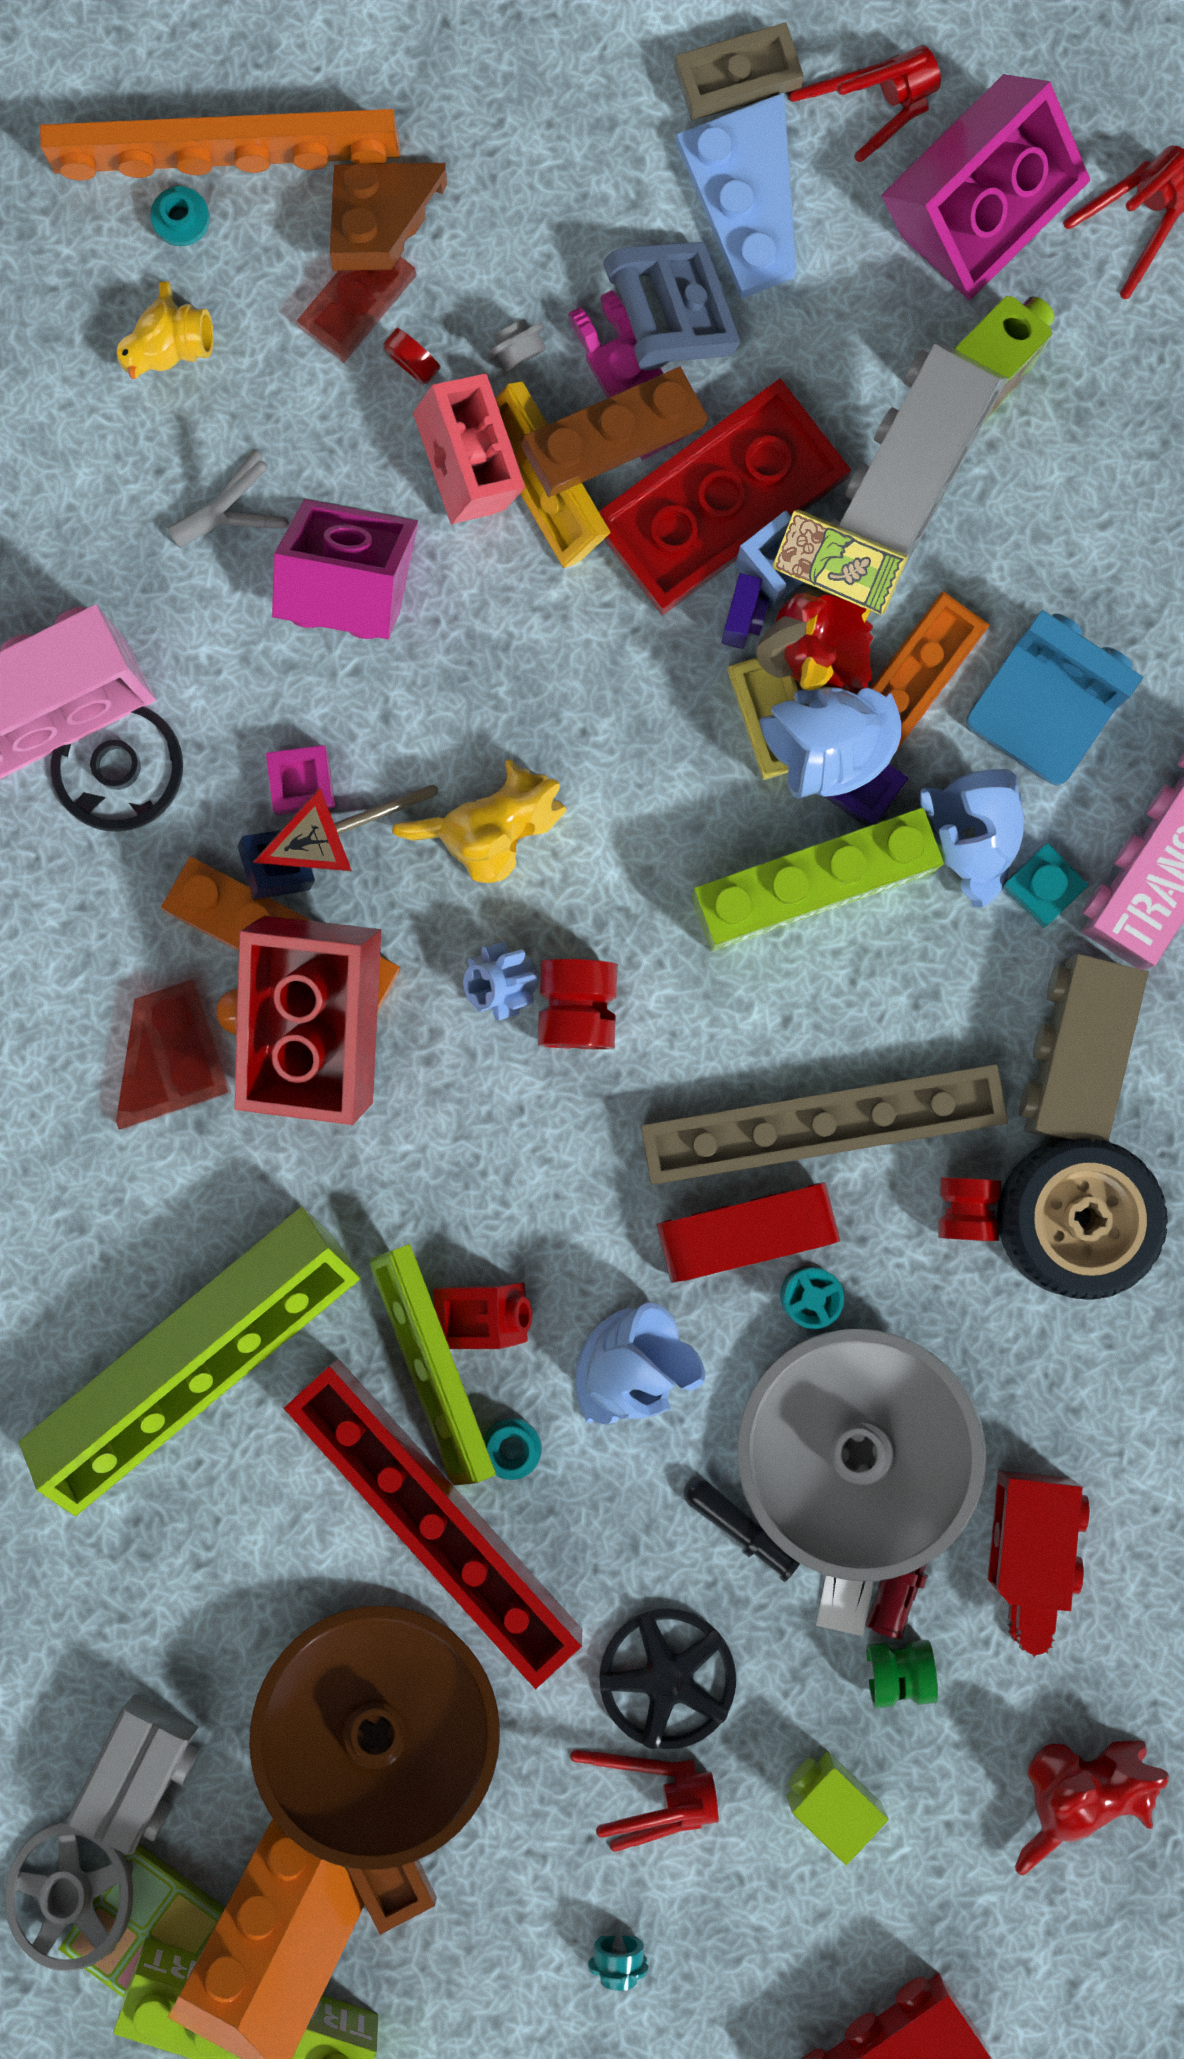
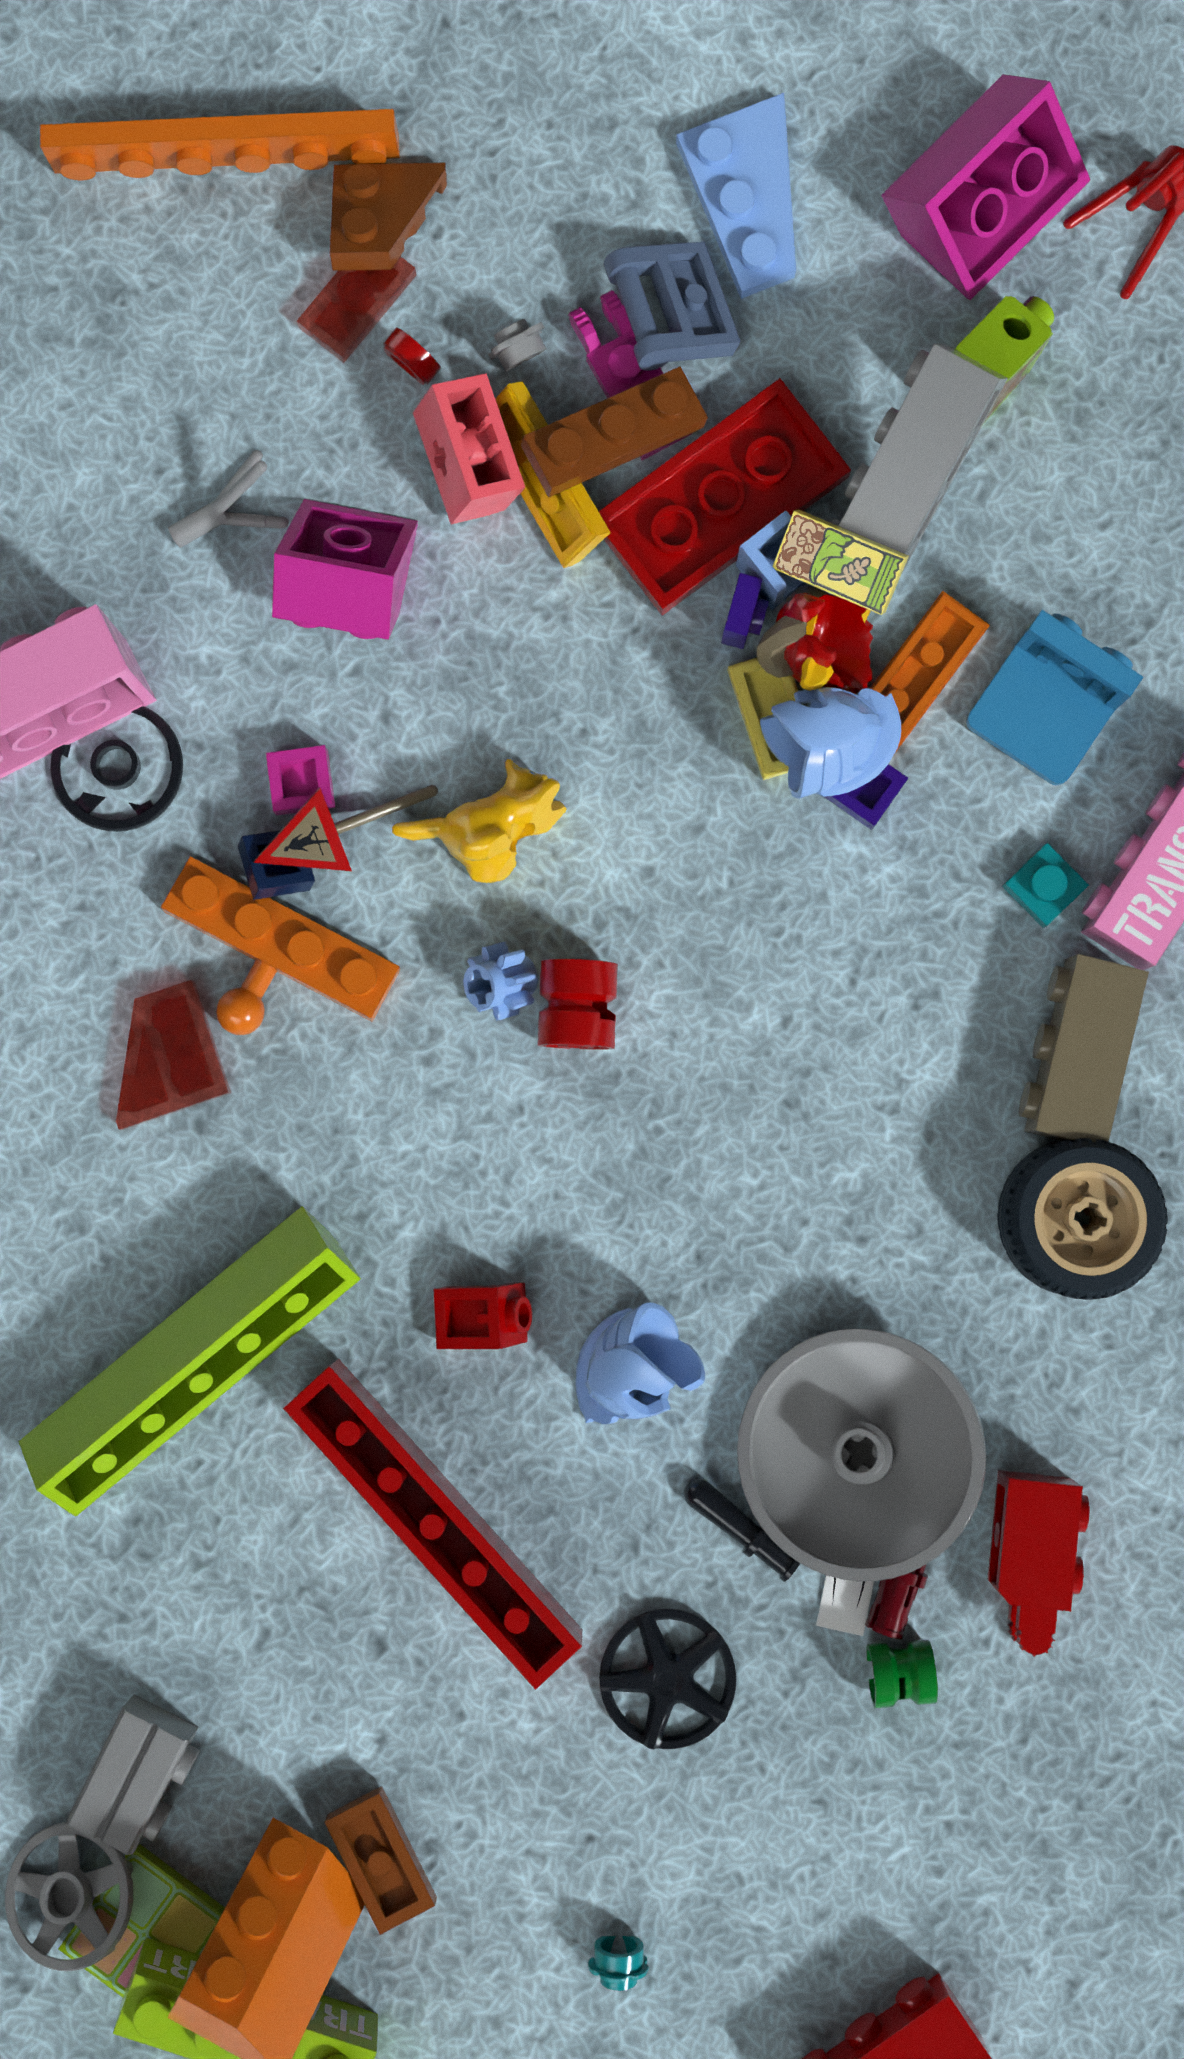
(166, 336): yellow animal -> none
(183, 231): teal plate -> none
(307, 1019): red brick -> none
(374, 1737): reddish brown dish -> none
(431, 1366): lime tile -> none
(513, 1468): teal plate -> none
(688, 1800): red plant -> none
(738, 71): dark tan plate -> none
(748, 1232): red beam -> none
(817, 879): lime brick -> none
(824, 1124): dark tan plate -> none
(825, 1301): teal wheel -> none
(835, 1806): lime brick -> none
(902, 79): red plant -> none
(969, 1209): red wheel -> none
(992, 806): light blue helmet -> none
(1083, 1796): red animal -> none

